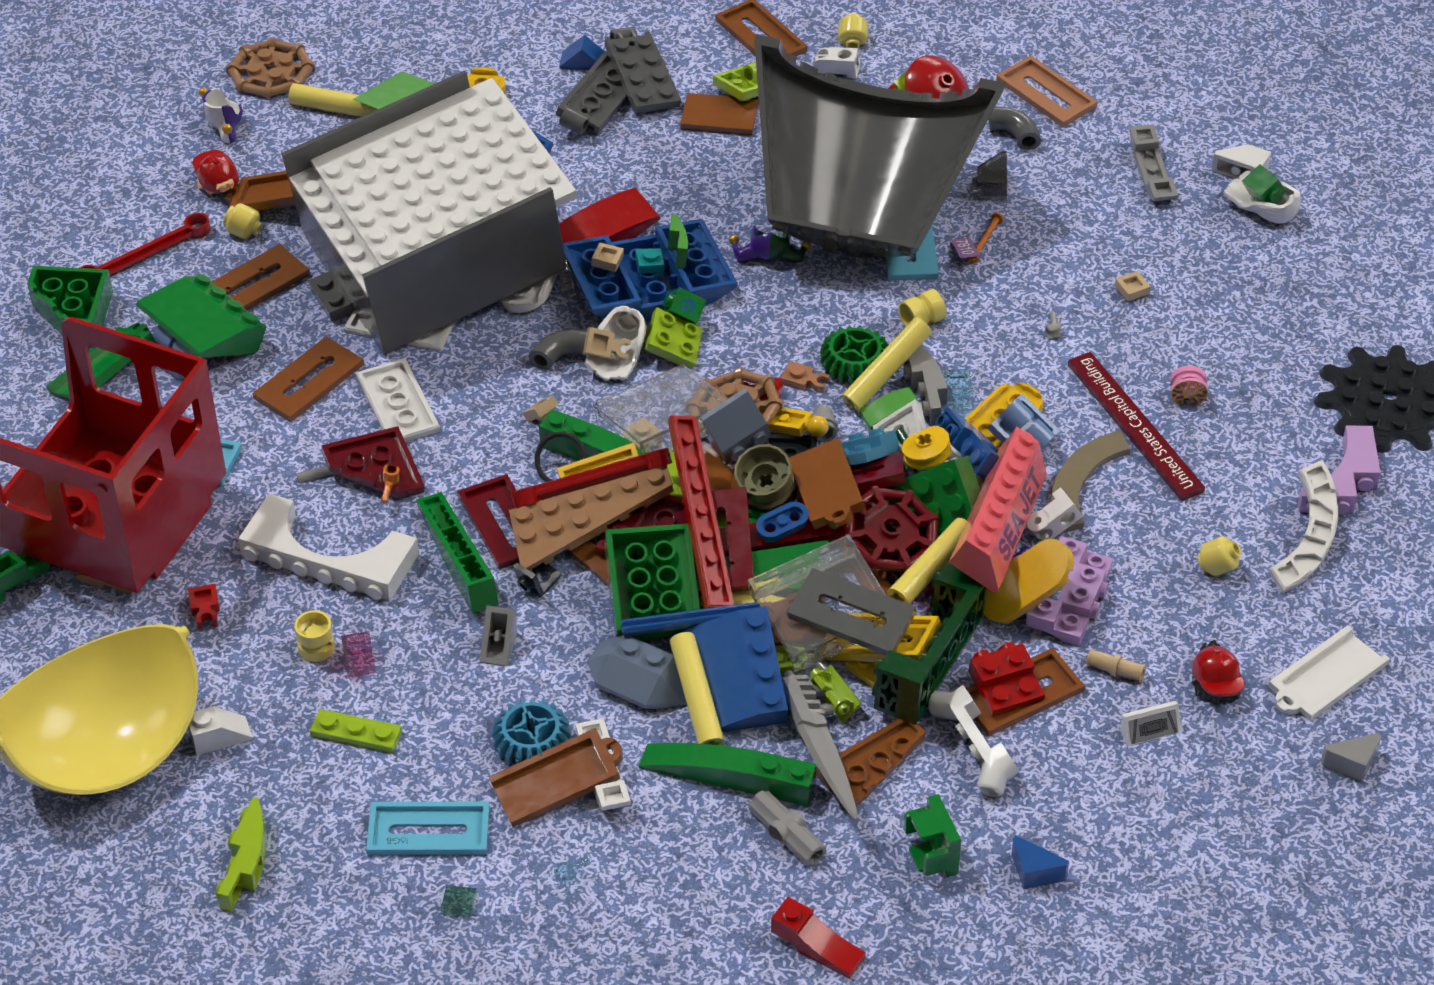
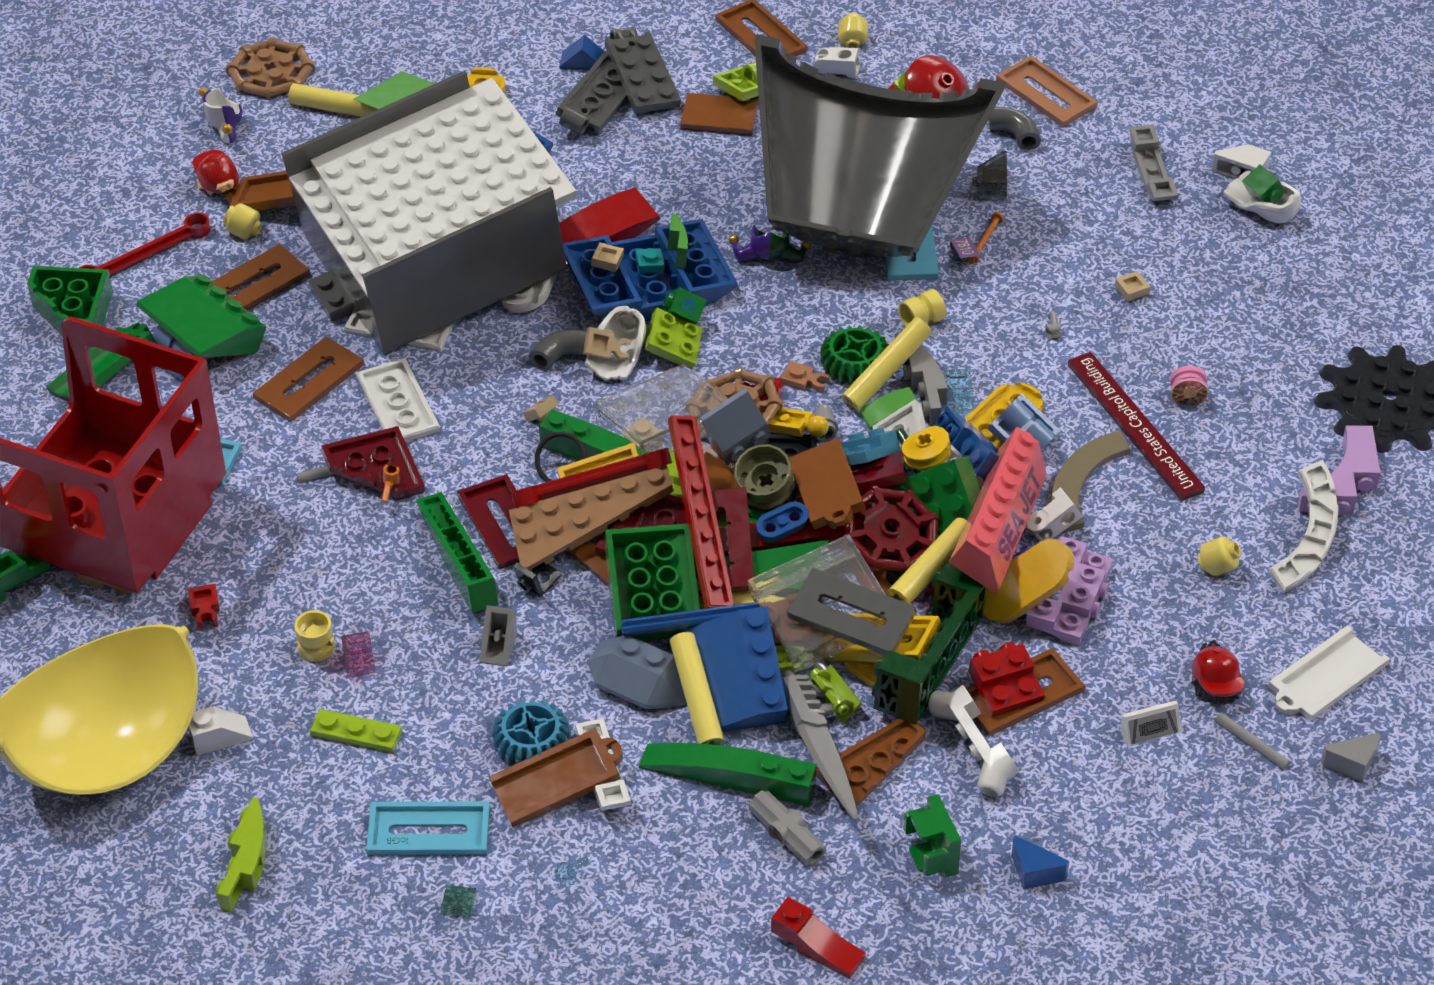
(370, 572): white arch -> none
(1116, 665): tan pin -> none
(1252, 741): none -> light grey bar

